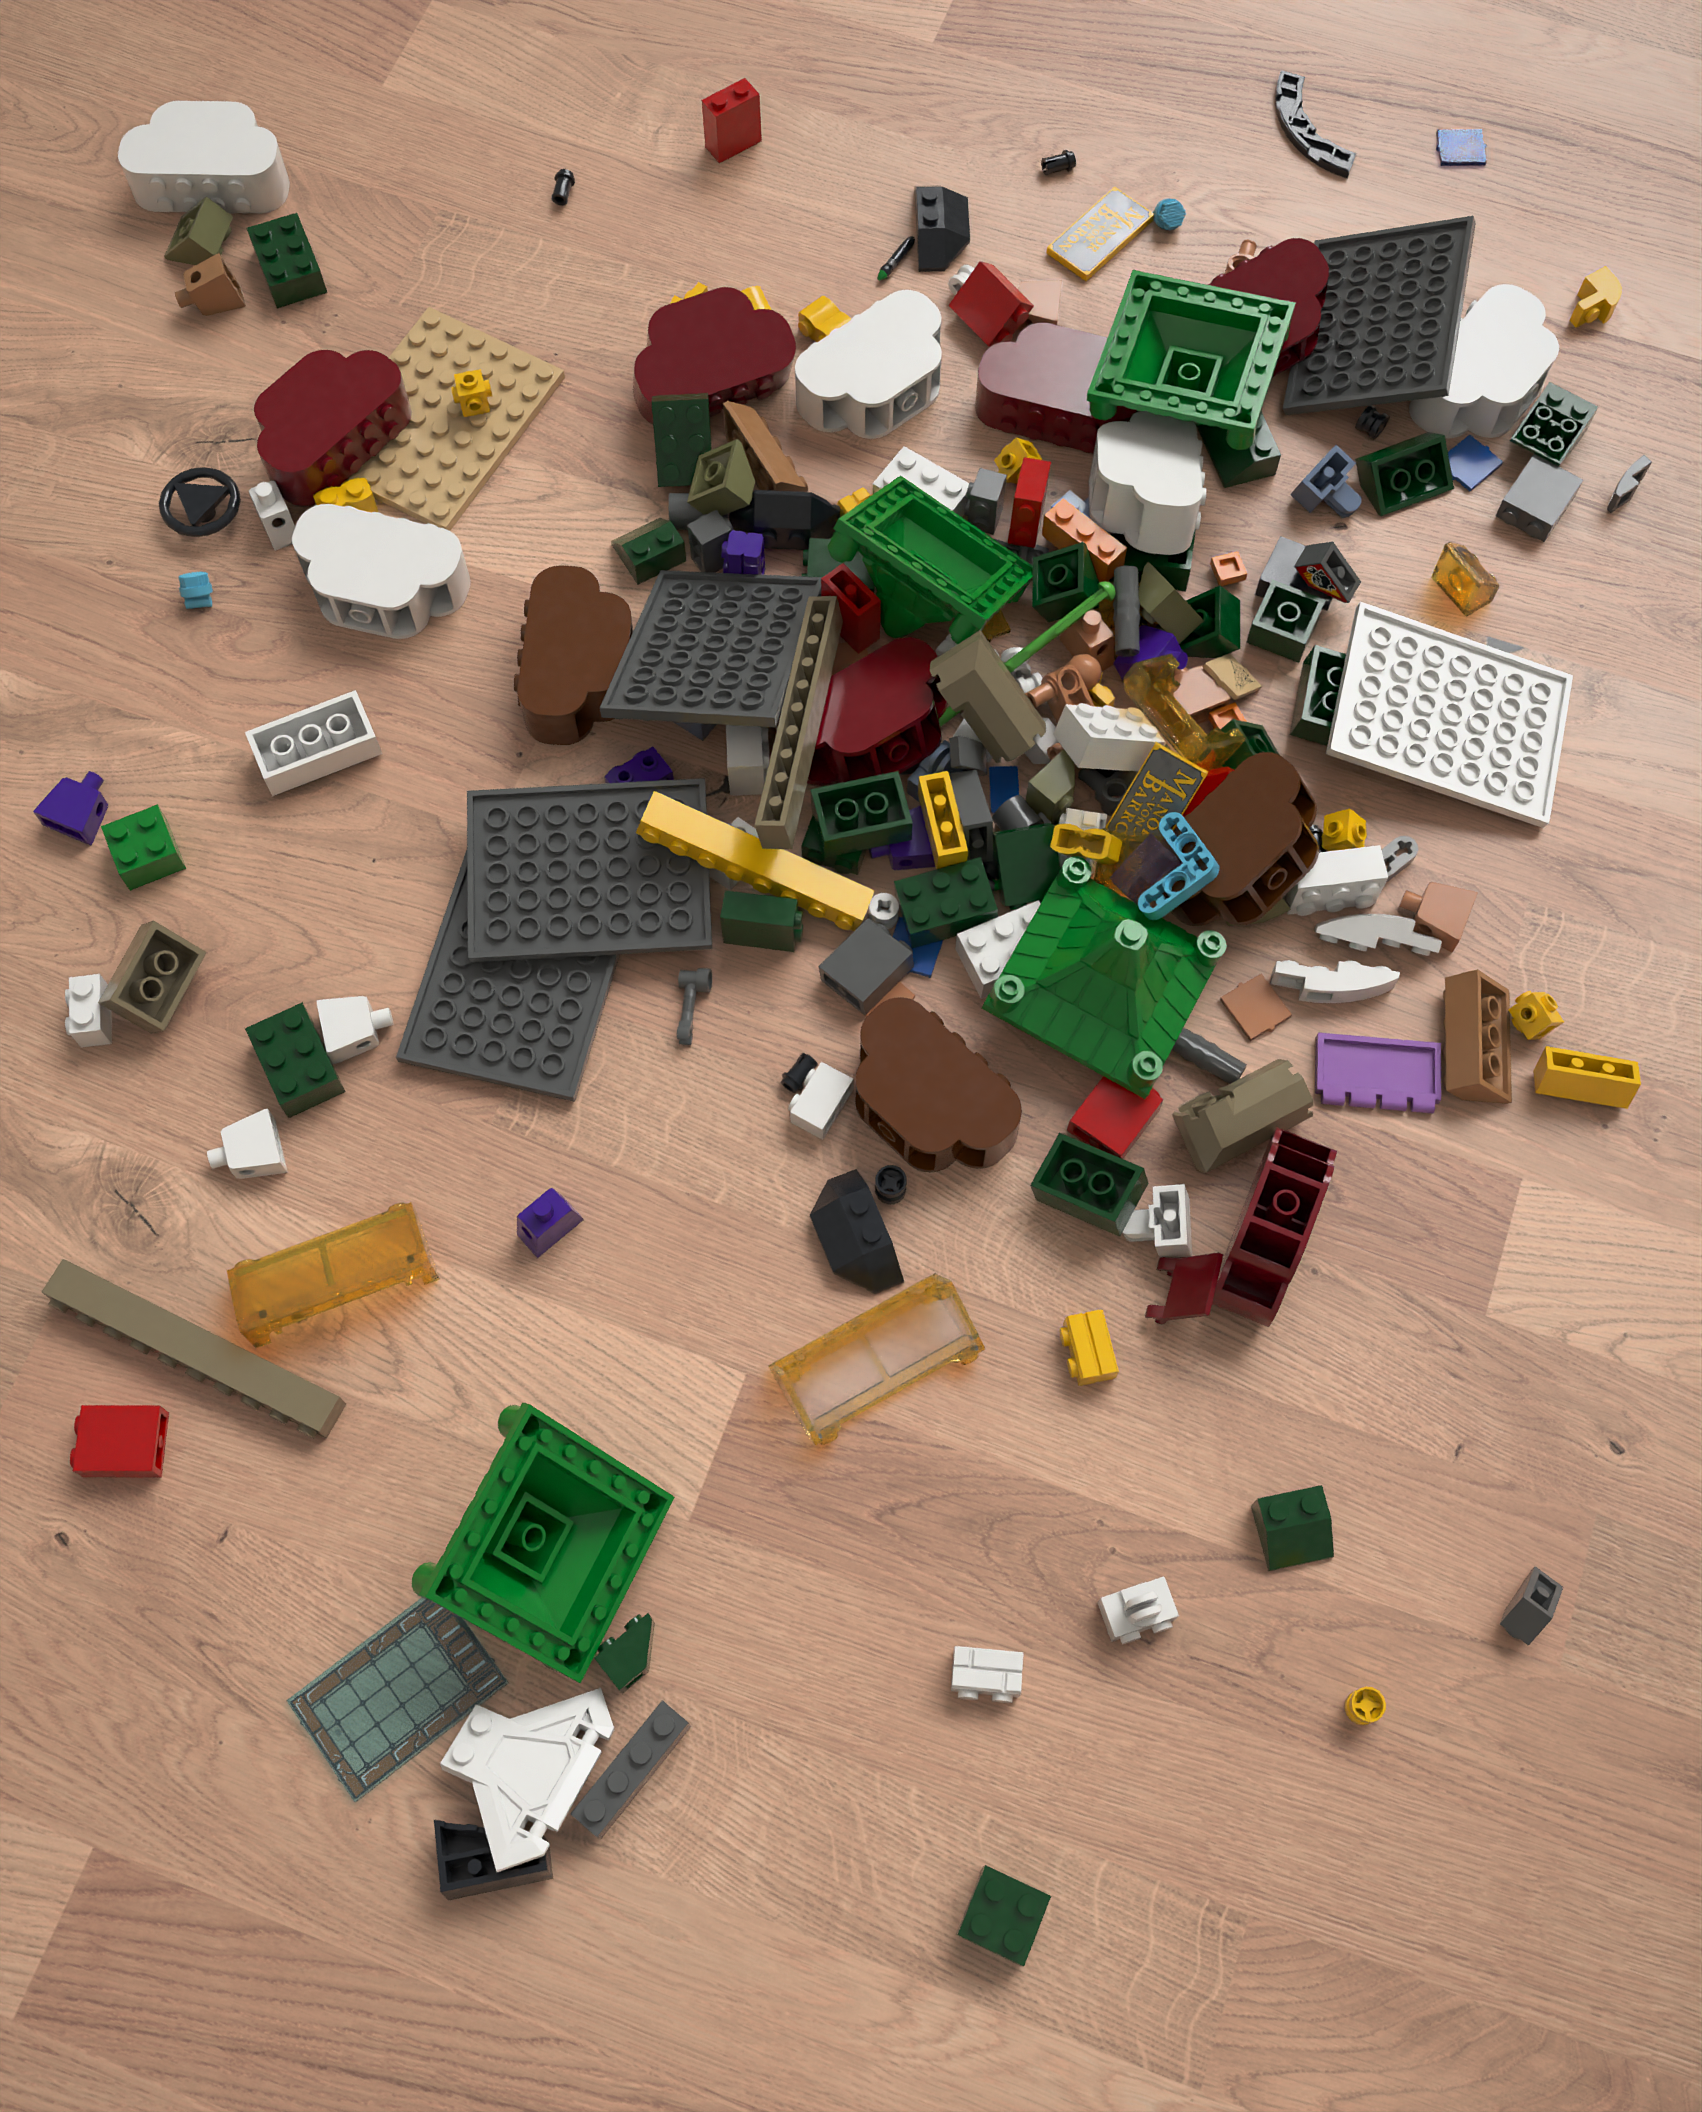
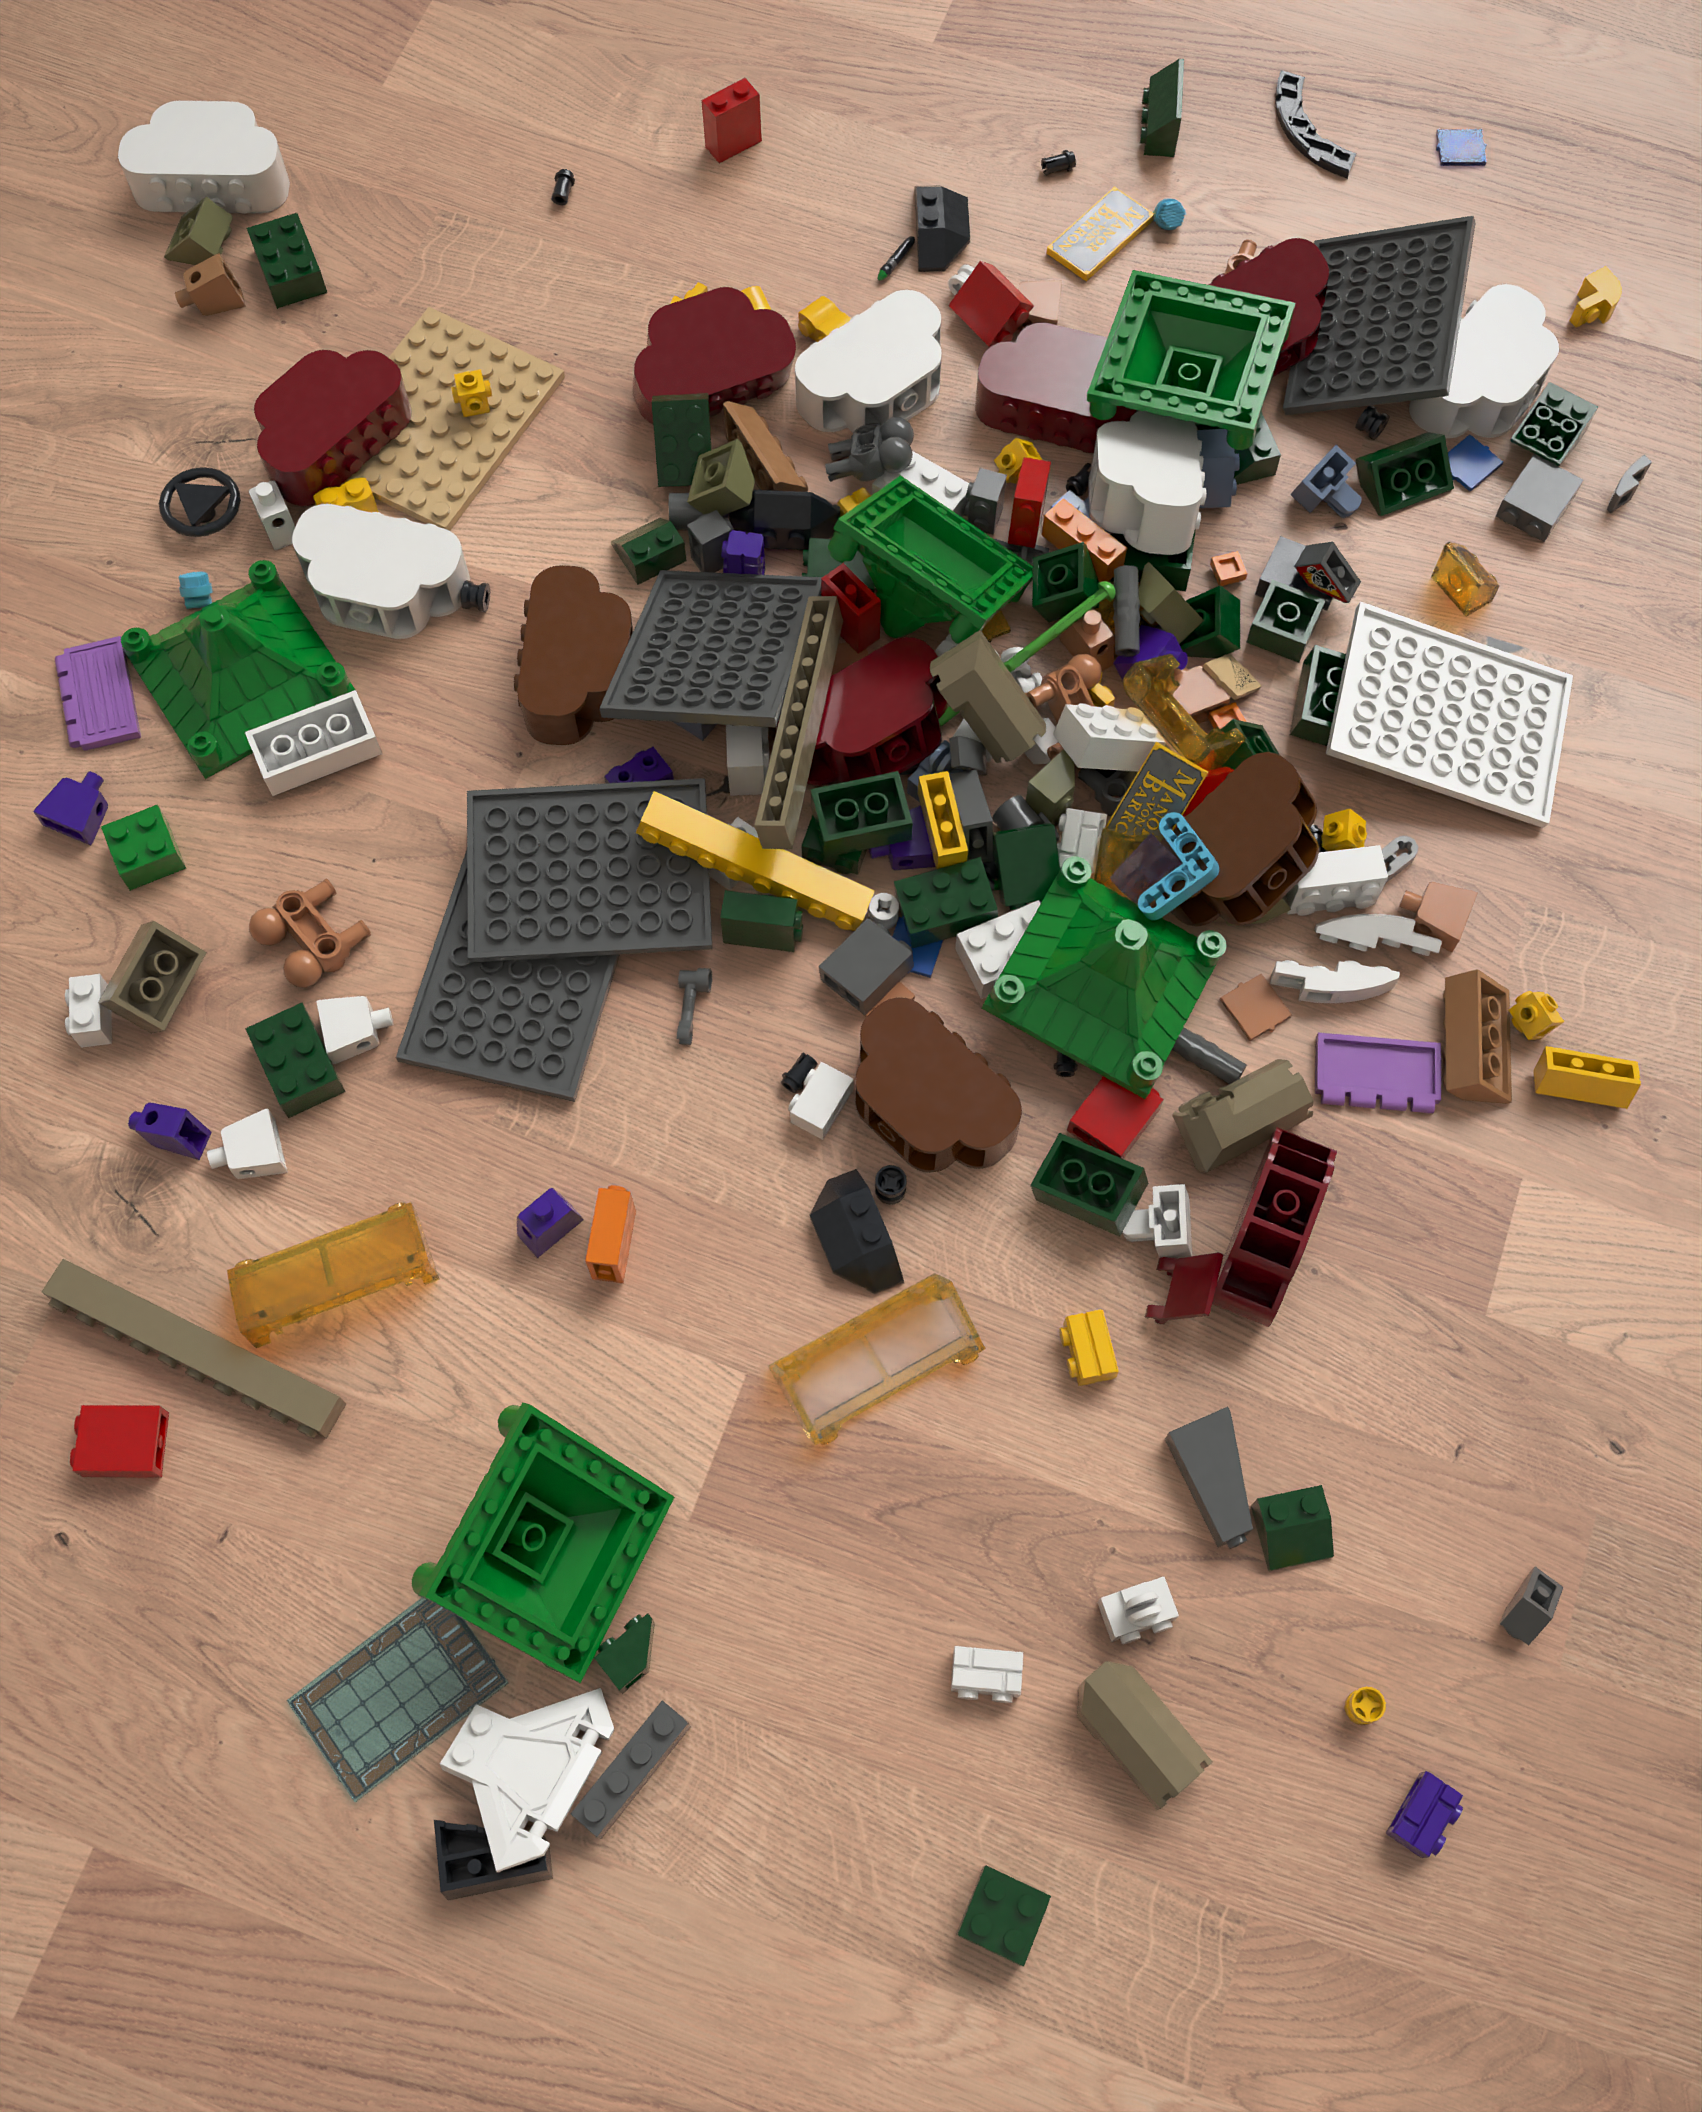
(97, 694): none -> medium lavender hinge
(171, 1129): none -> dark purple torso
(235, 668): none -> green piece
(309, 930): none -> nougat piece
(475, 596): none -> black wheel
(611, 1234): none -> orange brick
(872, 451): none -> dark grey piece
(1003, 784): blue sticker -> none
(1065, 1065): none -> black pin
(1079, 482): none -> black pin
(1087, 843): yellow brick -> none
(1139, 1732): none -> dark tan brick
(1162, 111): none -> dark green slope
(1213, 1472): none -> dark grey slope
(1219, 468): none -> sand blue brick
(1425, 1815): none -> dark purple brick

